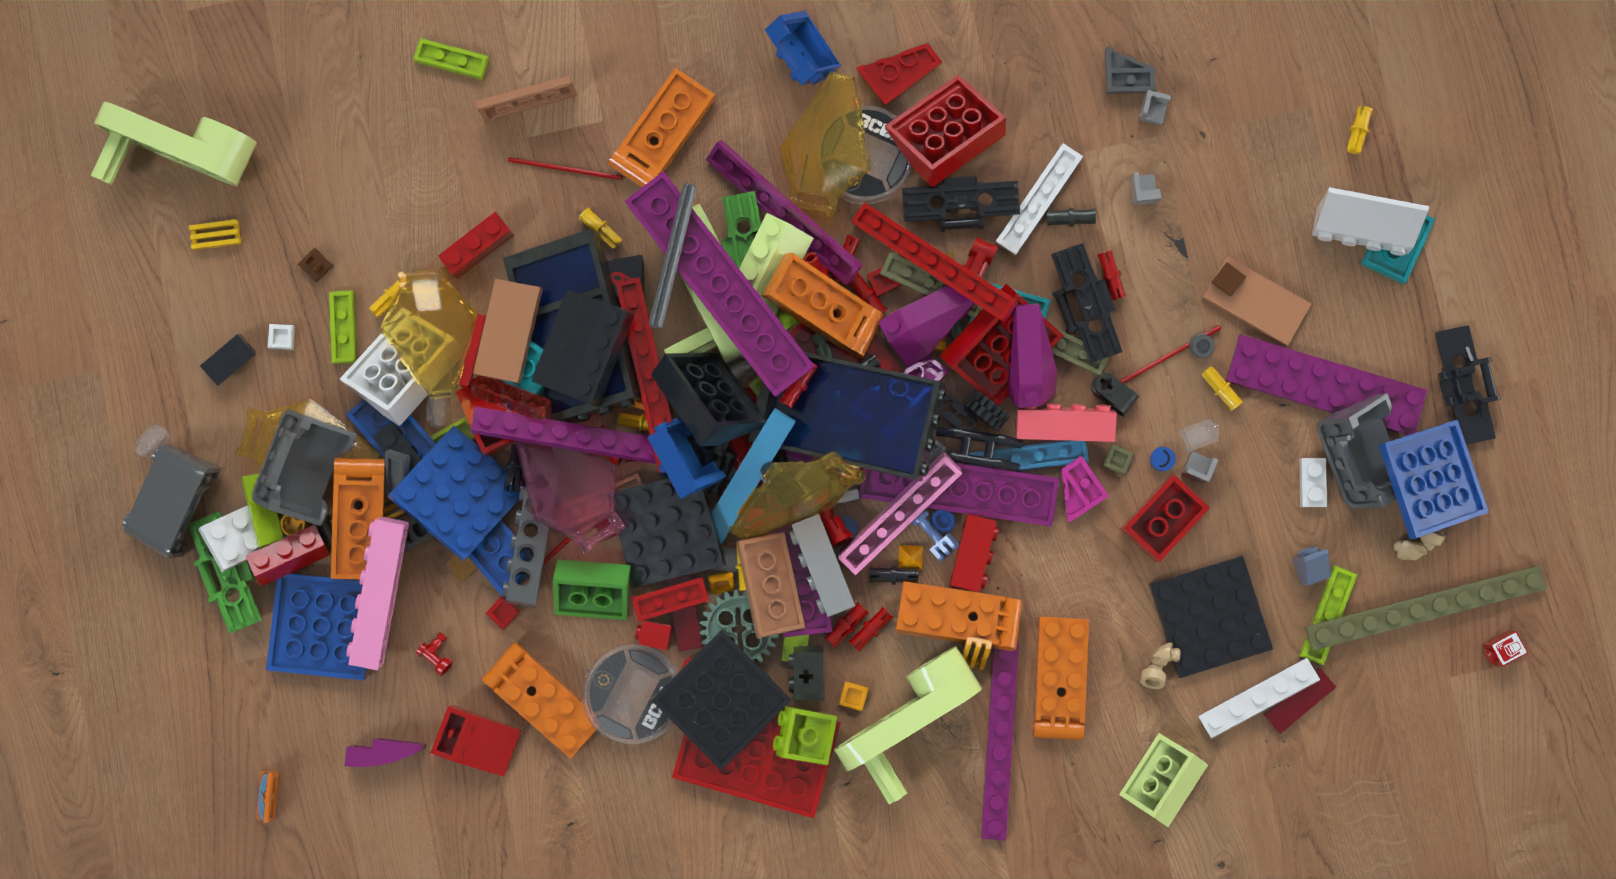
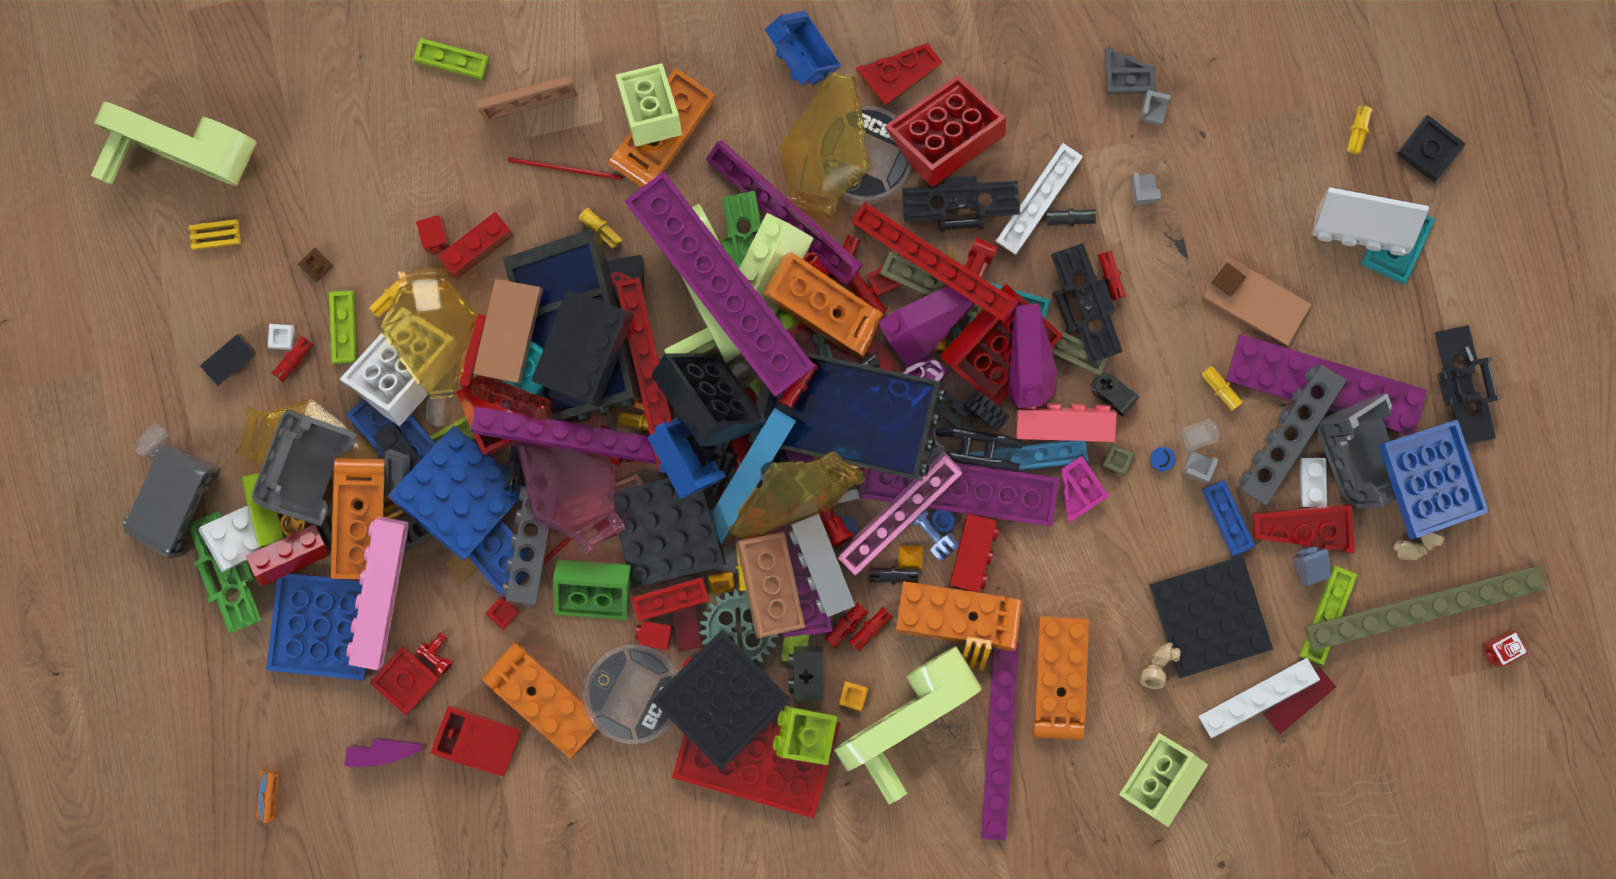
(292, 359): none -> red pin
(404, 680): none -> red plate
(433, 234): none -> red brick
(649, 104): none -> yellowish green slope
(672, 256): dark grey axle -> none
(1164, 518): red brick -> none
(1165, 357): red piece -> none
(1201, 345): dark grey tile -> none
(1228, 518): none -> blue tile
(1314, 526): none -> red wing
(1330, 386): none -> dark grey brick
(1431, 148): none -> black tile

